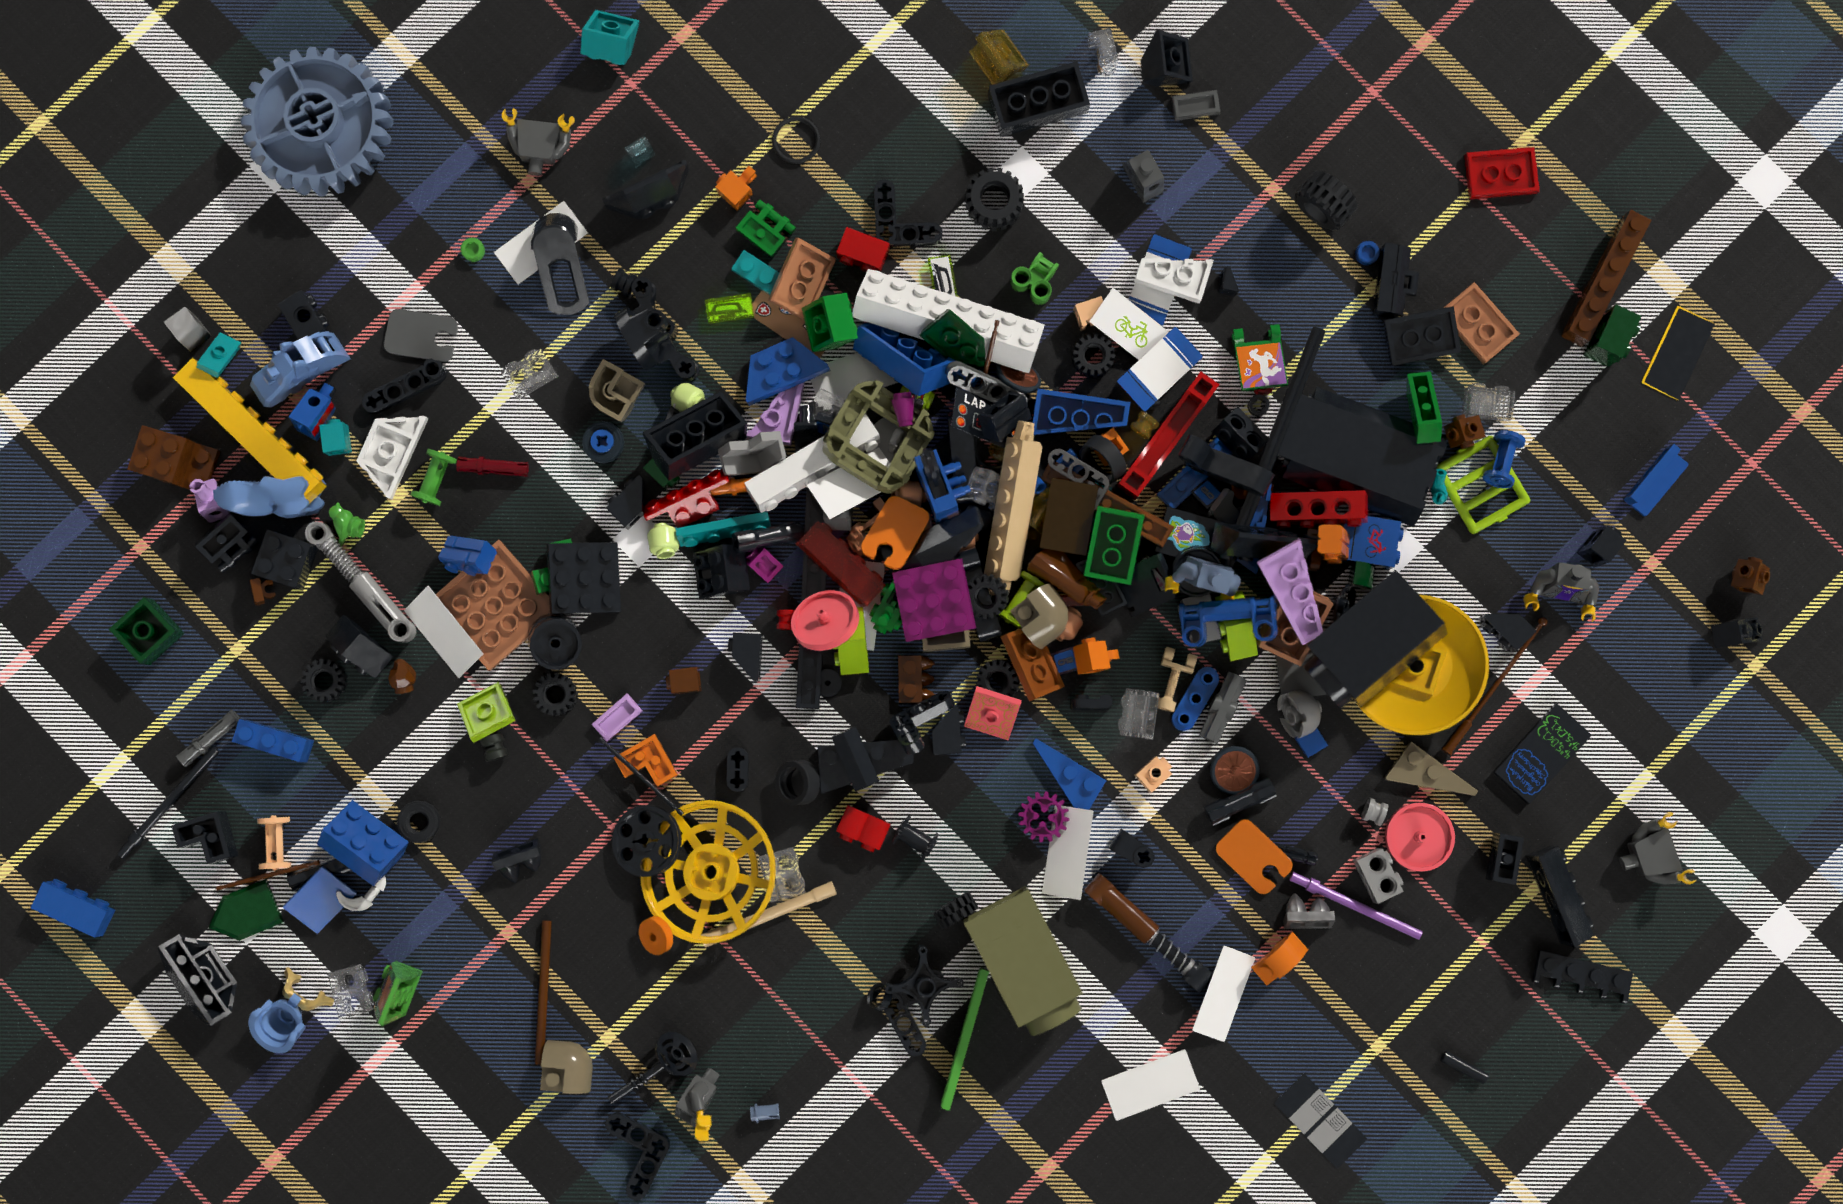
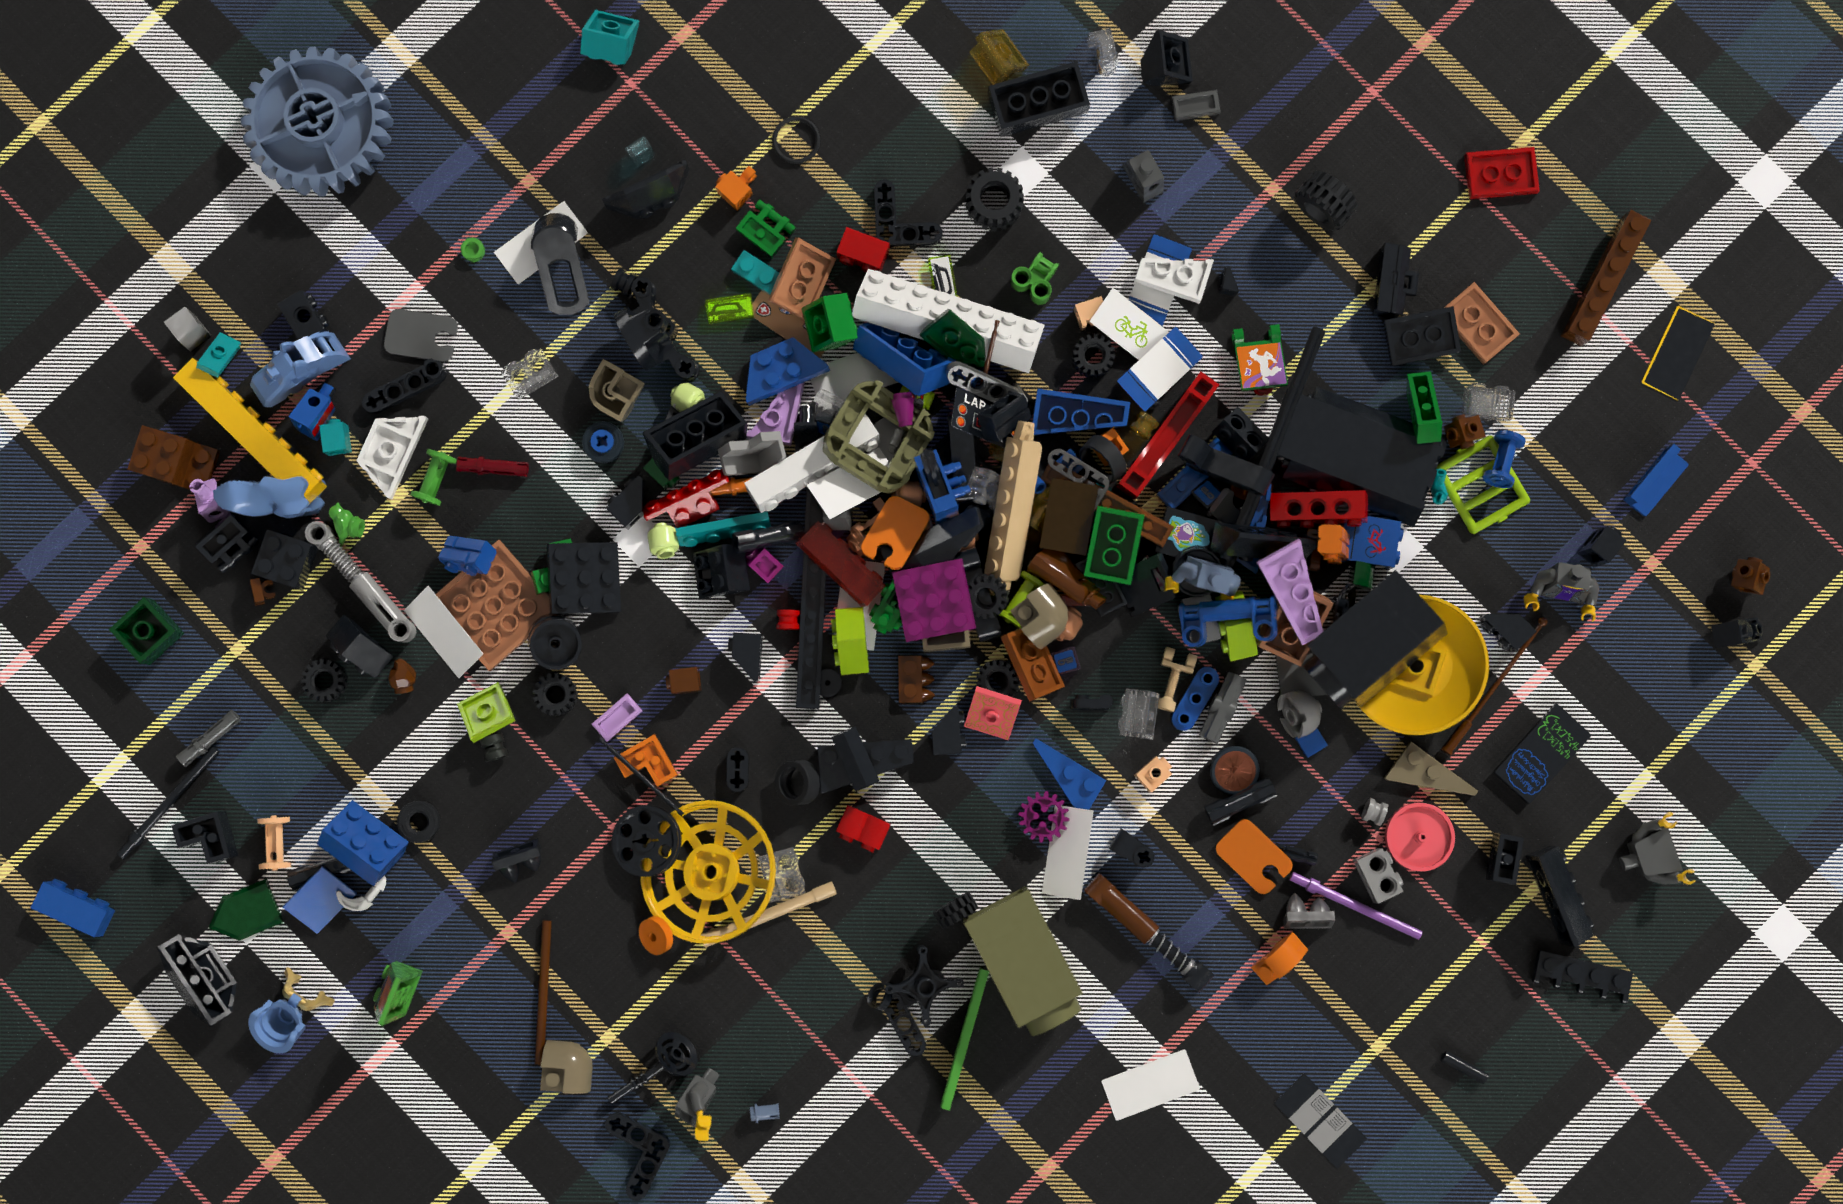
(267, 875): reddish brown piece -> none
(273, 740): blue brick -> none
(343, 993): clear brick -> none
(537, 140): dark grey torso -> none
(825, 620): coral piece -> none
(905, 722): black beam -> none
(915, 838): black hose -> none
(1019, 380): wheel -> none
(1093, 656): orange brick -> none
(1223, 993): white sticker -> none
(1253, 400): black bush -> none
(1367, 253): blue tile -> none
(1613, 336): dark green brick -> none

